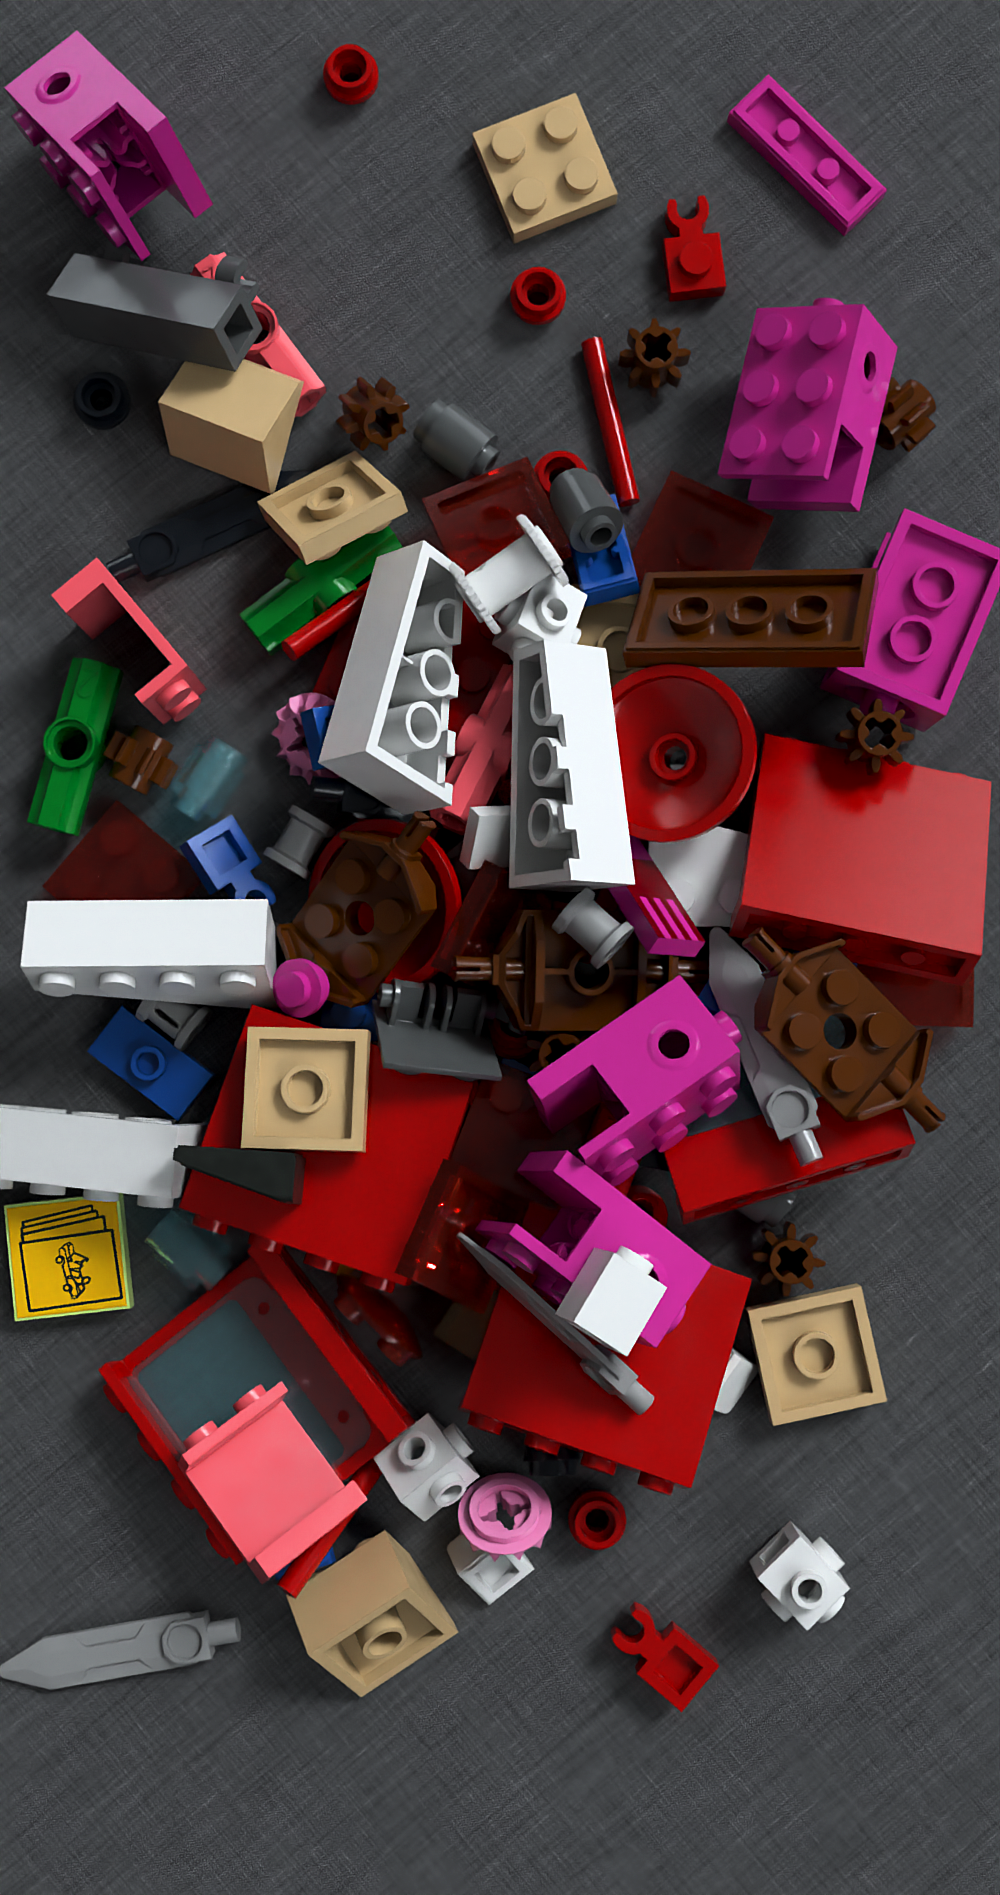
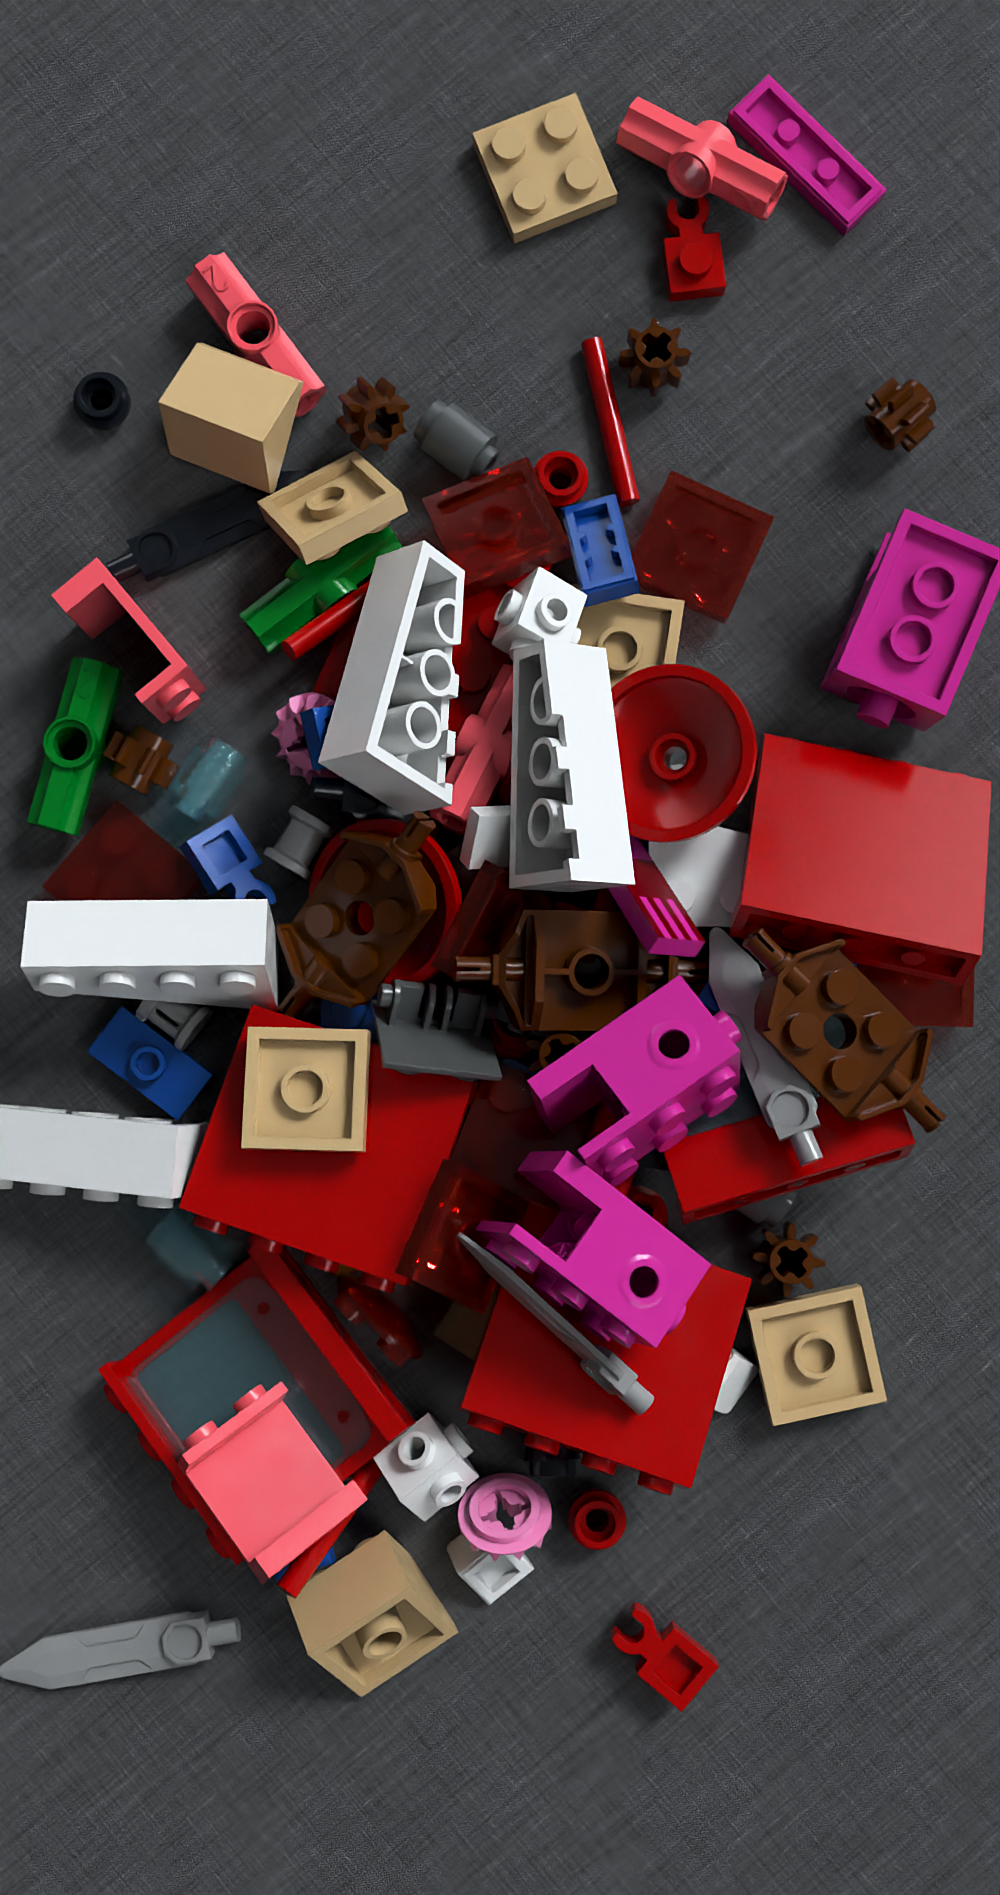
(68, 1257): yellow tile -> none
(93, 115): dark pink torso -> none
(157, 309): dark grey brick -> none
(264, 1172): pearl dark grey slope -> none
(300, 987): dark pink plate -> none
(346, 60): red plate -> none
(509, 574): white hose -> none
(538, 280): red plate -> none
(585, 510): dark grey brick -> none
(592, 927): light grey bush -> none
(612, 1298): white brick -> none
(701, 159): none -> coral piece
(753, 618): reddish brown tile -> none
(800, 1577): white brick -> none
(809, 406): dark pink torso -> none
(888, 743): reddish brown gear -> none

